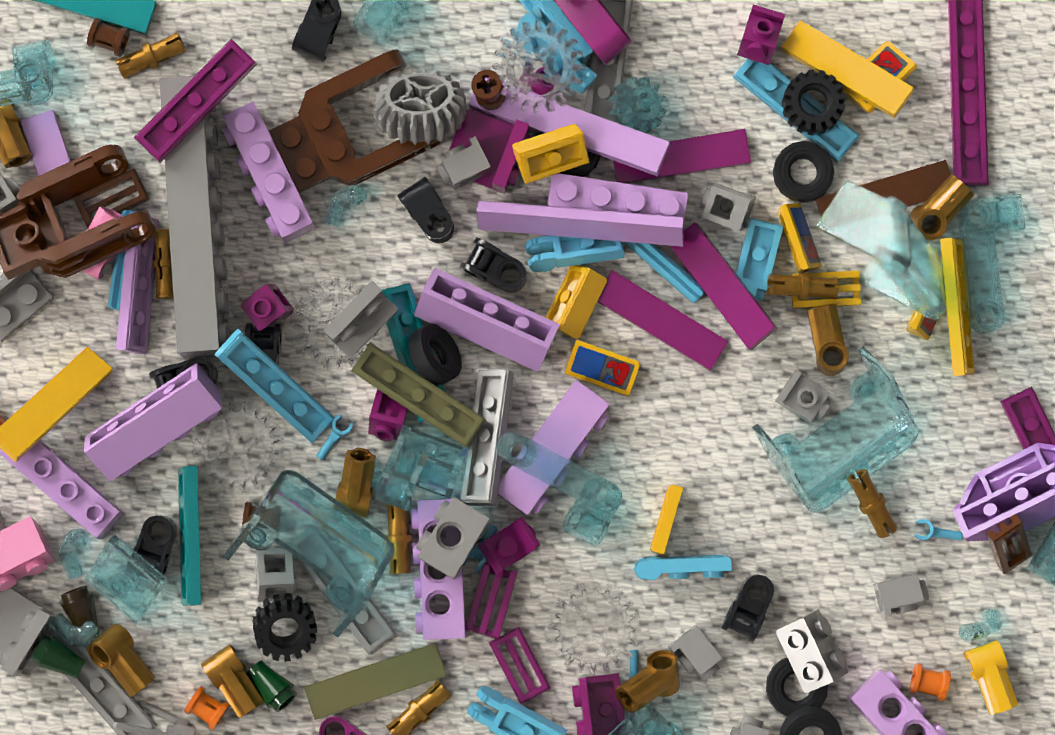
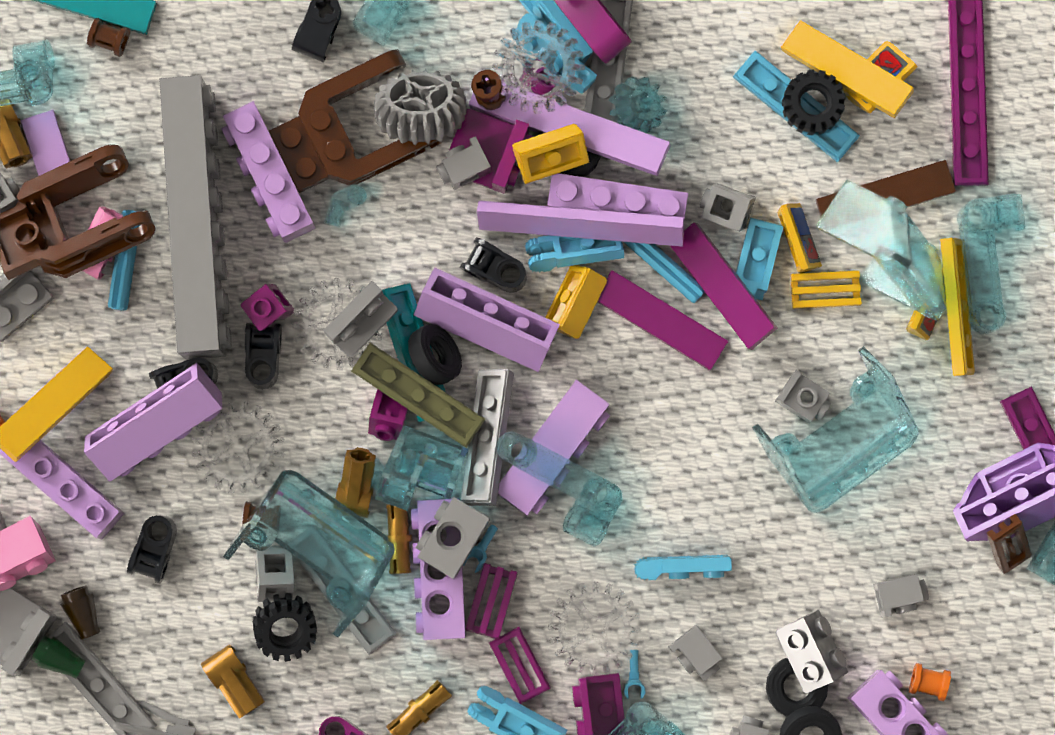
(70, 551): clear light blue arm -> none
(73, 634): clear light blue arm -> none
(115, 652): pearl gold piece -> none
(126, 578): clear light blue plate -> none
(132, 174): reddish brown tile -> none
(136, 296): lavender tile -> none
(150, 55): pearl gold pin -> none
(162, 264): pearl gold pin -> none
(189, 536): teal tile -> none
(195, 100): magenta tile -> none
(206, 708): orange bush -> none
(273, 687): dark green cone -> none
(274, 385): medium azure tile -> none
(333, 438): medium azure hand -> none
(375, 681): olive tile -> none
(424, 207): black piece -> none
(509, 545): magenta bracket -> none
(602, 368): slope -> none
(655, 680): pearl gold piece -> none
(666, 519): yellow tile -> none
(694, 156): magenta tile -> none
(749, 609): black piece -> none
(761, 34): magenta brick -> none
(794, 190): black tyre -> none
(802, 286): pearl gold pin -> none
(826, 337): pearl gold piece -> none
(872, 503): pearl gold pin -> none
(938, 532): medium azure hand -> none
(943, 205): pearl gold piece -> none
(978, 630): clear light blue arm -> none
(990, 672): yellow piece -> none

